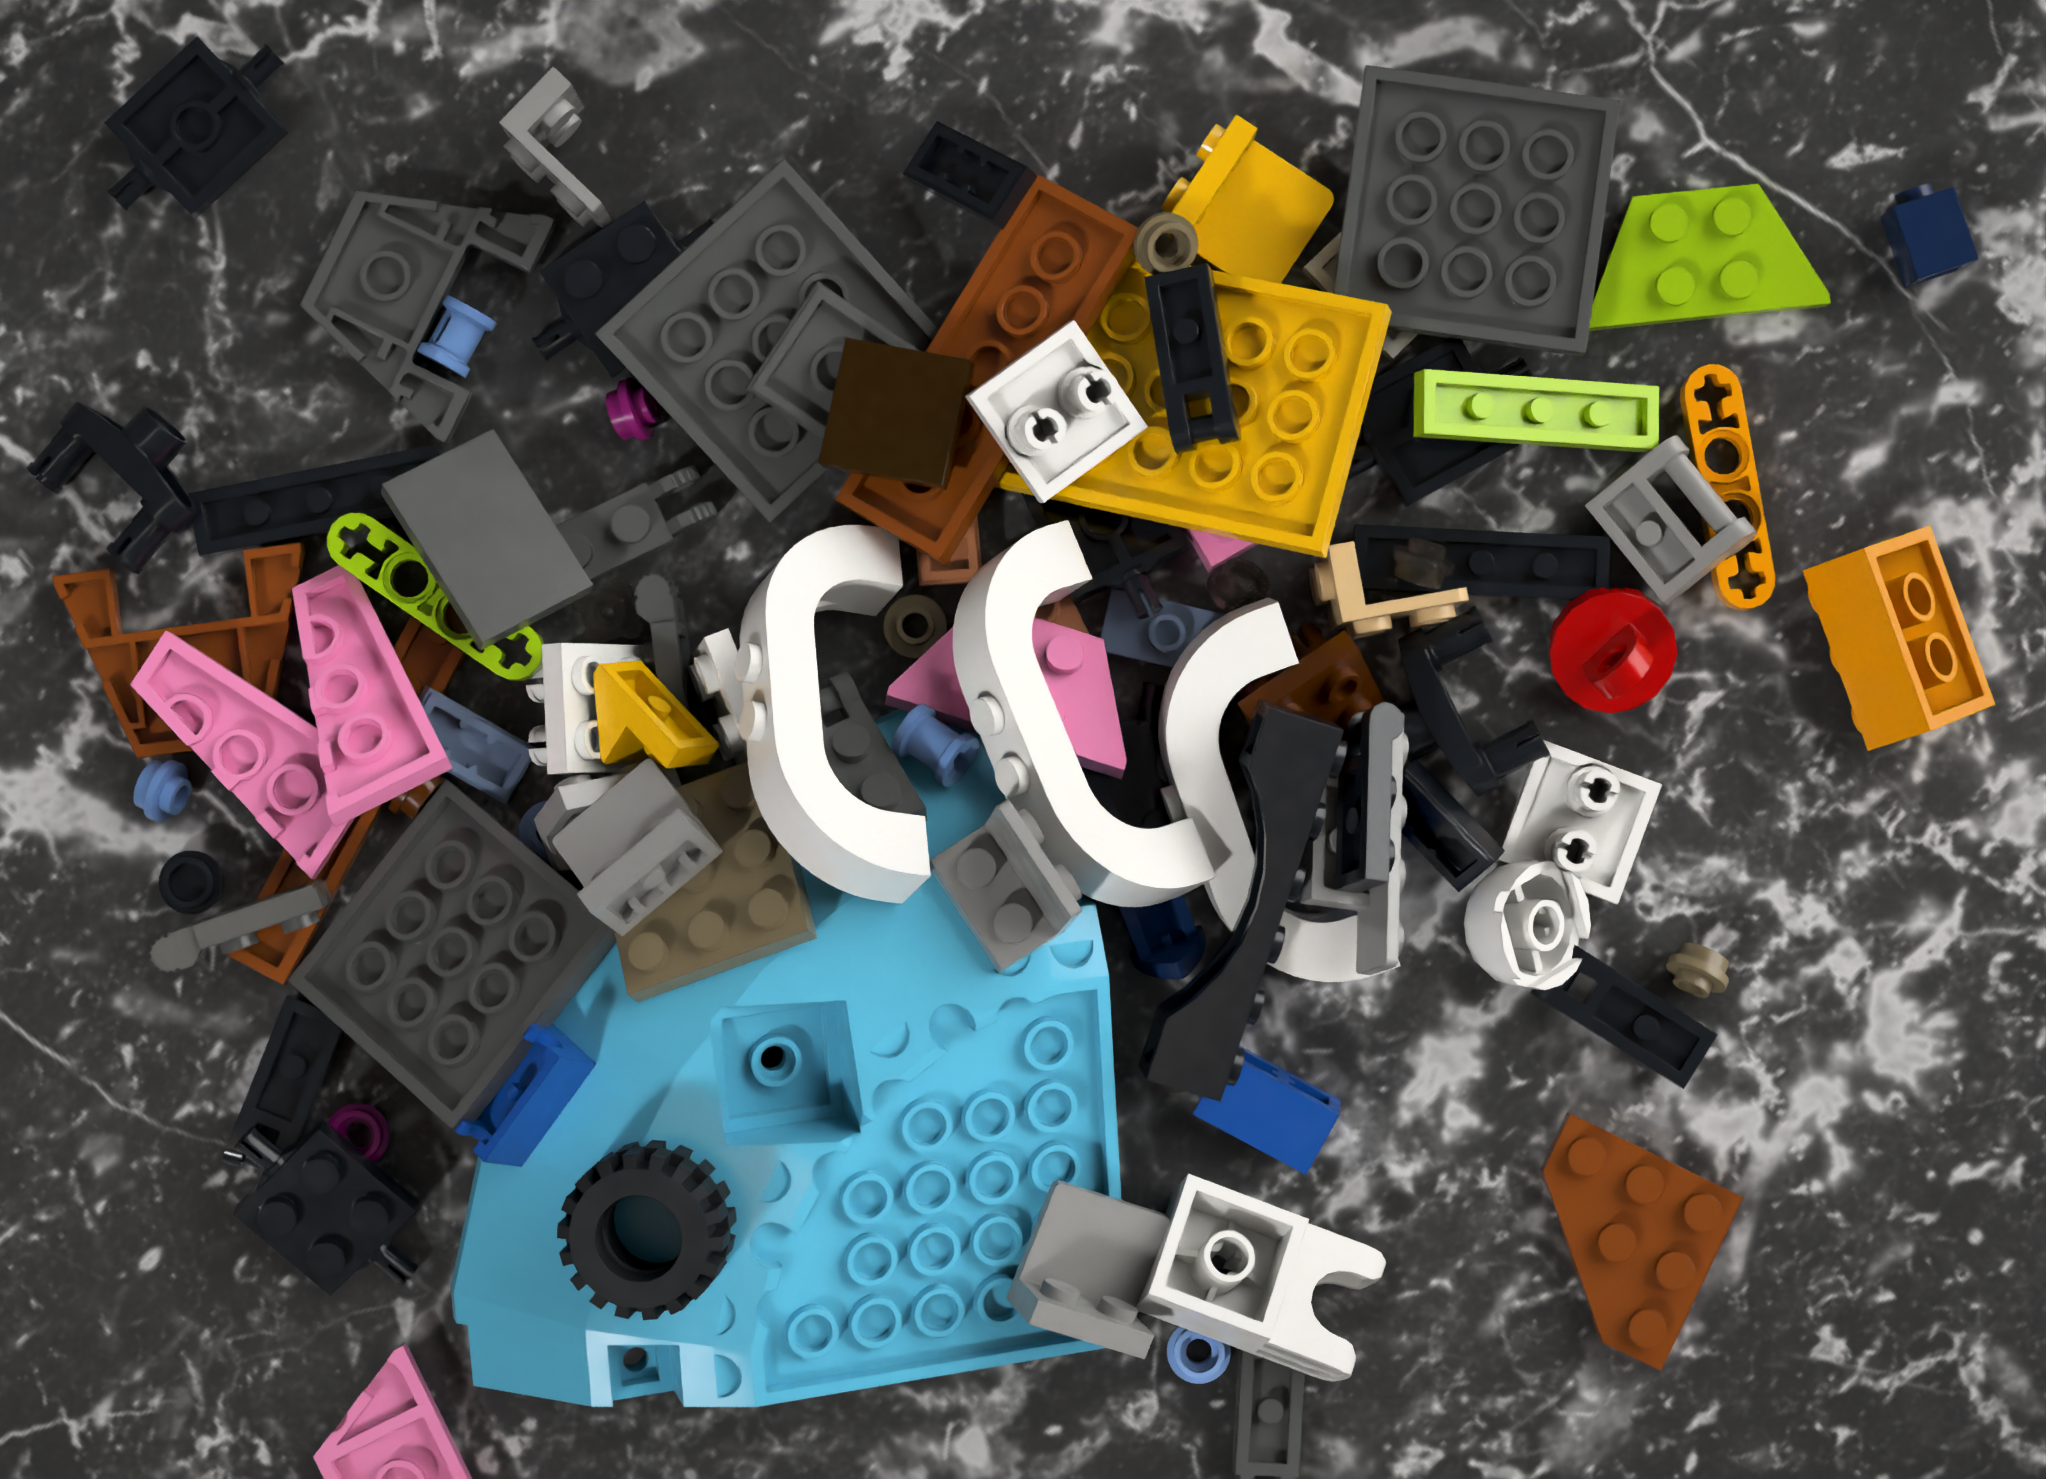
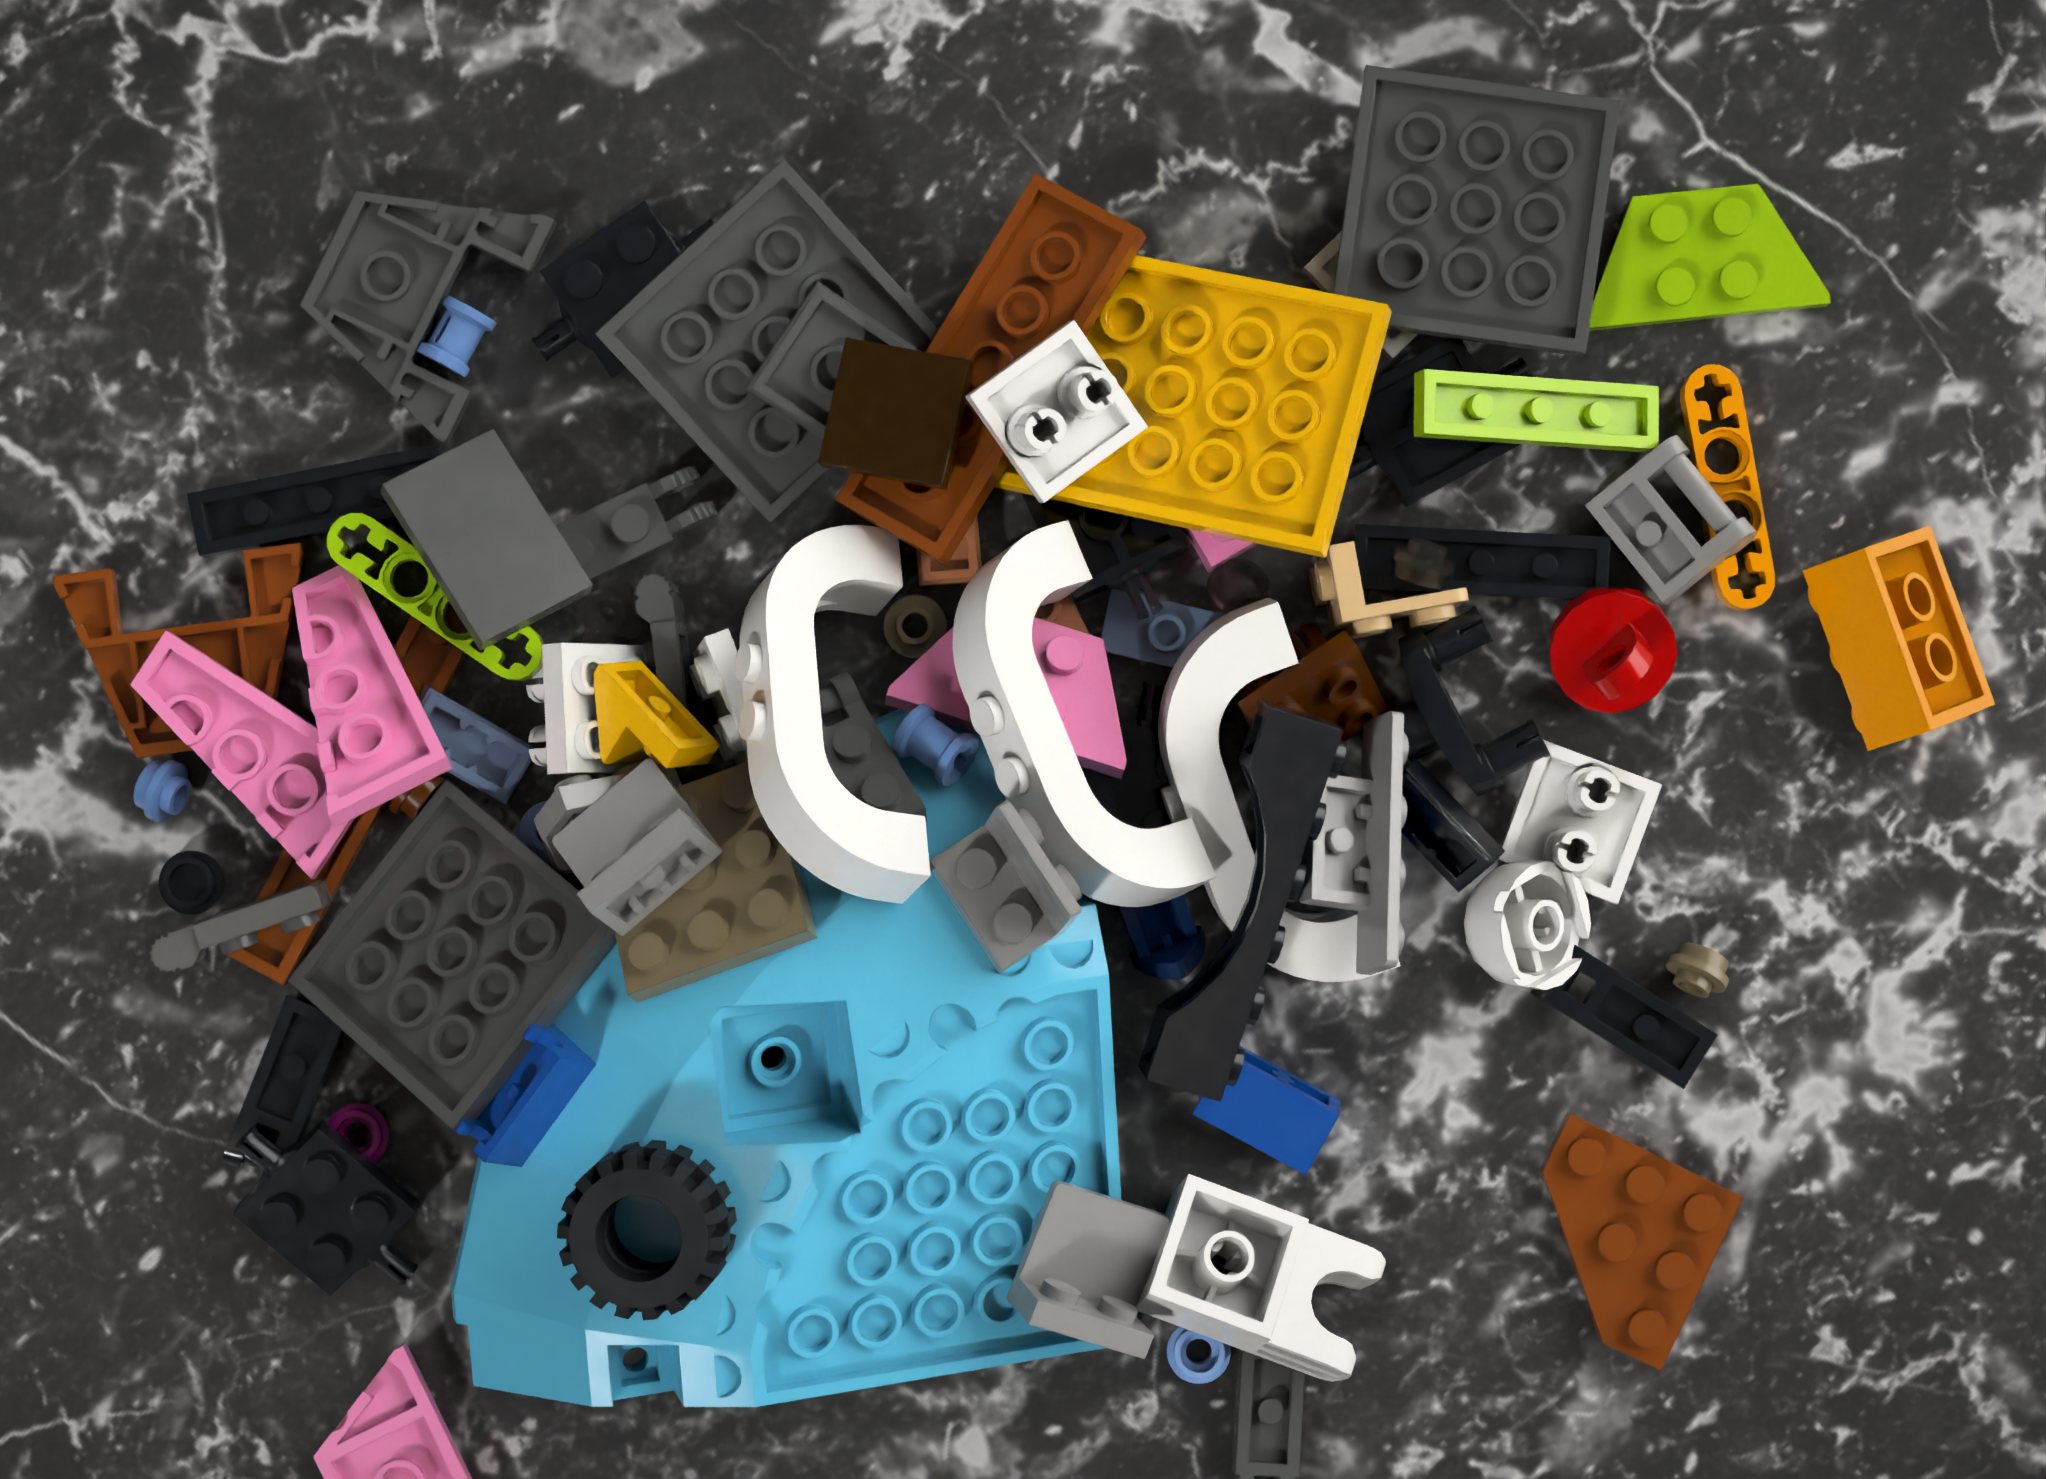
(140, 457): black connector -> none
(196, 127): black plate -> none
(547, 117): light grey bracket -> none
(632, 410): magenta plate -> none
(970, 175): black plate -> none
(1182, 250): dark tan plate -> none
(1192, 356): black plate -> none
(1248, 205): yellow bracket -> none
(1366, 799): black plate -> none
(1928, 234): dark blue brick -> none

